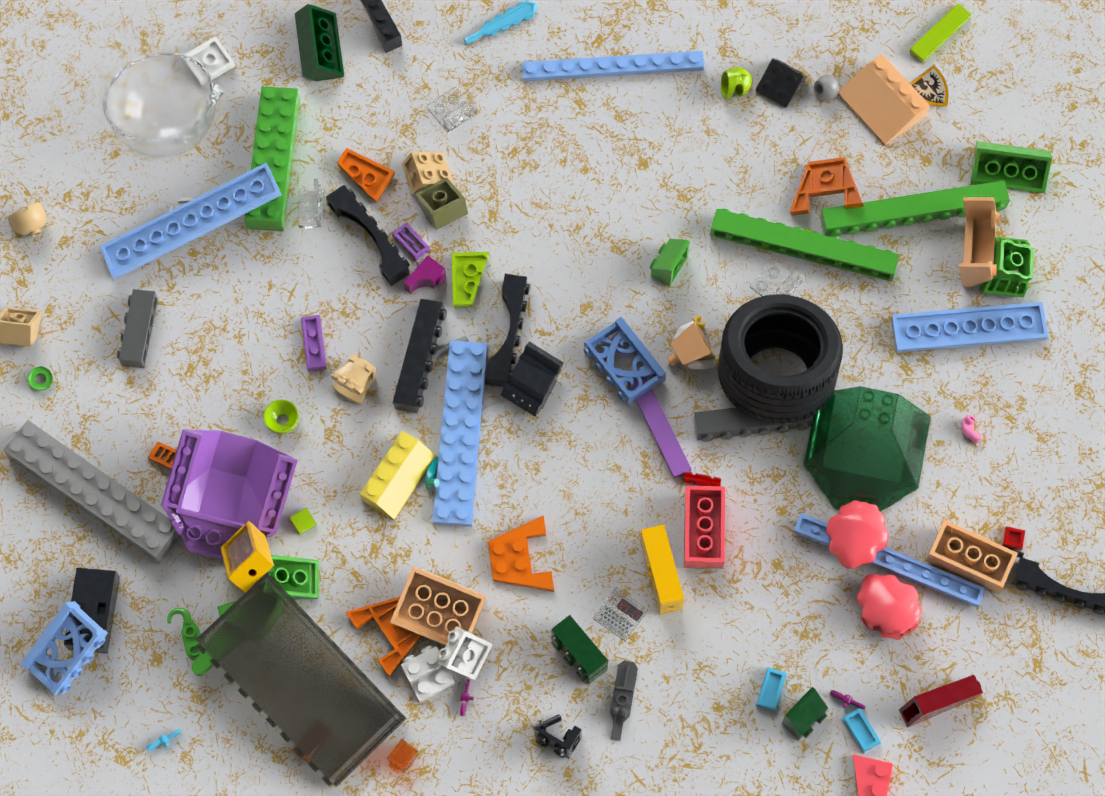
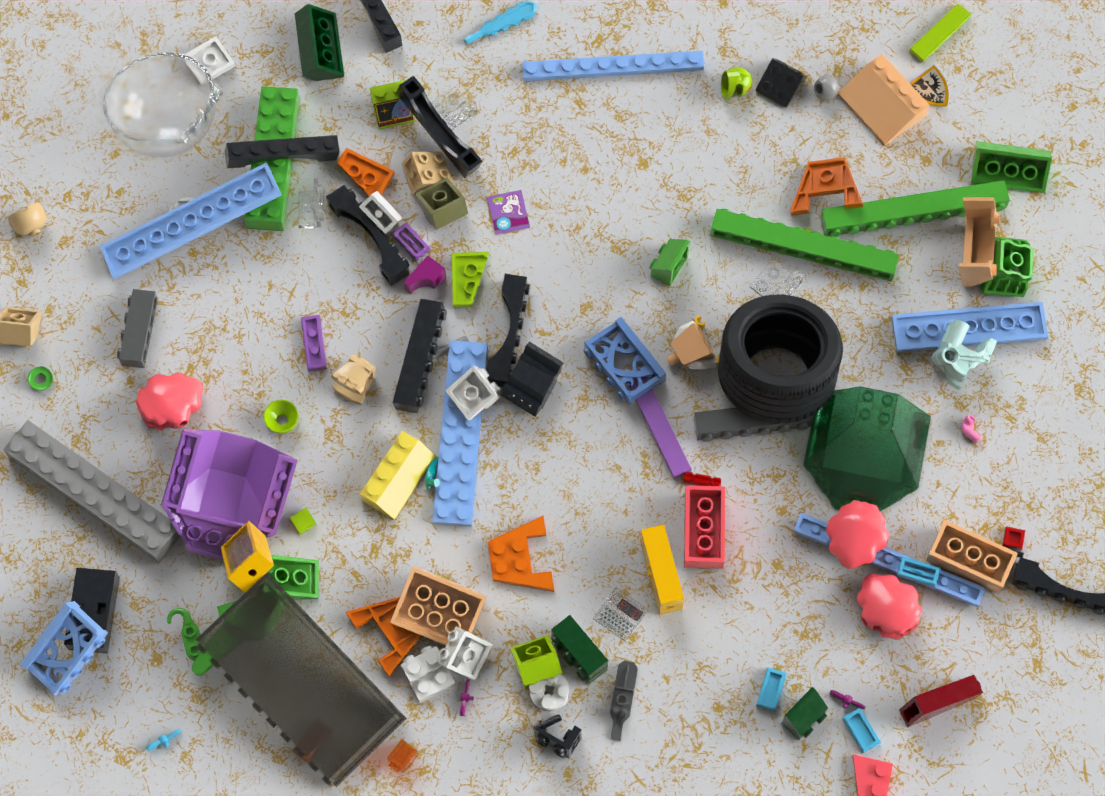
(158, 460): orange slope -> none
(169, 400): none -> coral piece
(250, 152): none -> black arch
(380, 212): none -> white brick
(388, 107): none -> slope
(416, 100): none -> black arch
(473, 392): none -> white plate
(508, 212): none -> sticker
(536, 660): none -> lime brick
(548, 701): none -> white plate
(918, 572): none -> medium azure tile
(958, 357): none -> light aqua helmet

